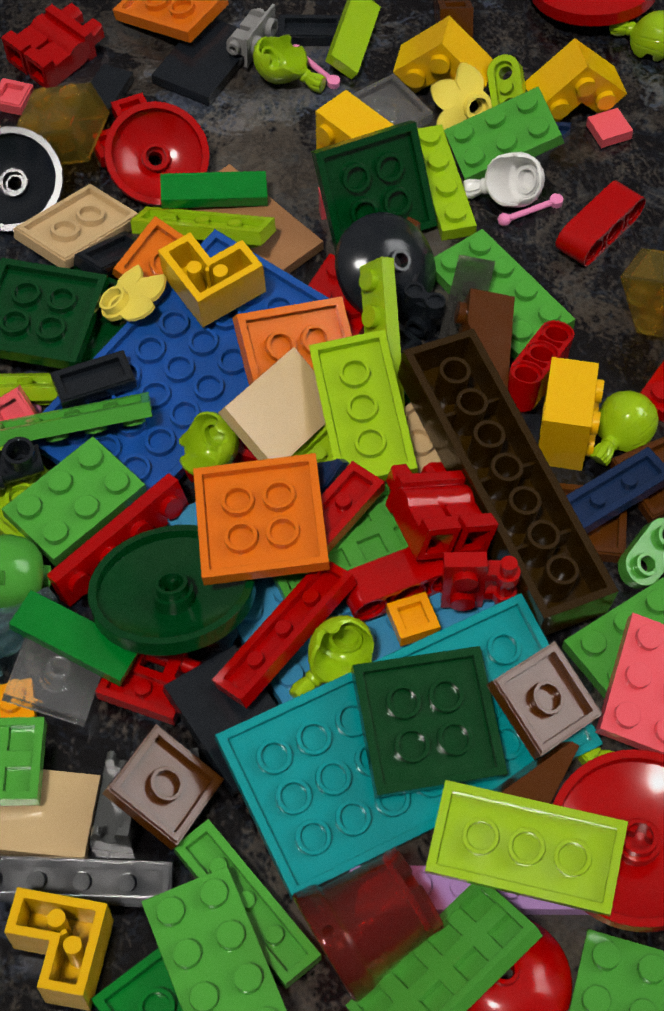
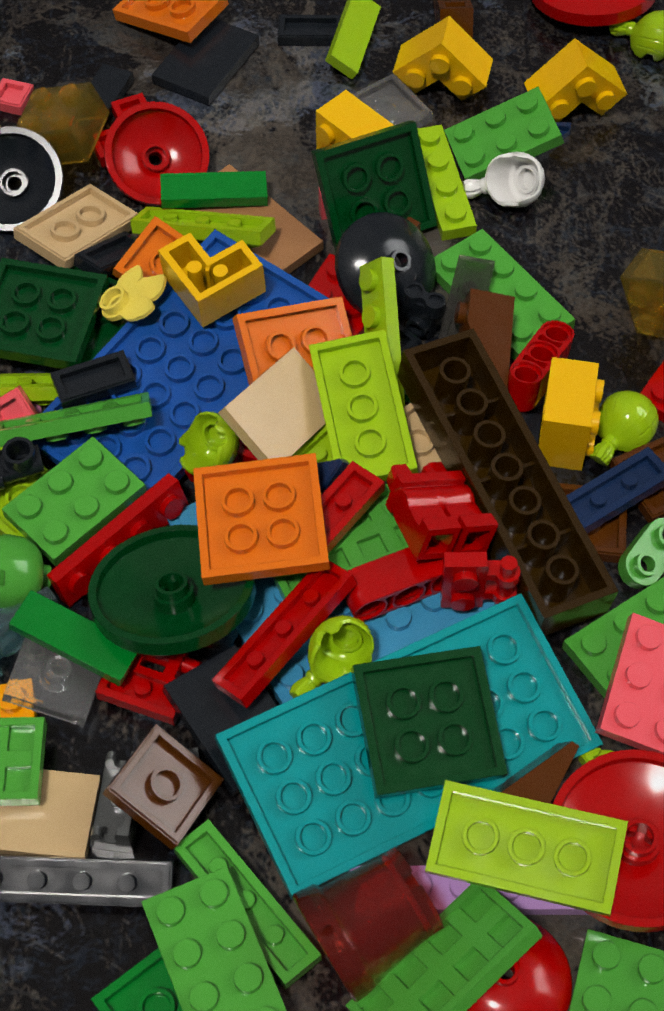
(53, 45): red hips -> none
(70, 935): yellow brick -> none
(253, 27): light grey hinge -> none
(283, 63): lime hair -> none
(333, 81): bright pink hinge -> none
(412, 618): light orange plate -> none
(457, 95): light yellow plate -> none
(501, 89): lime plate -> none
(544, 700): tile -> none
(555, 201): bright pink hinge -> none
(600, 223): red beam -> none
(609, 127): coral tile -> none

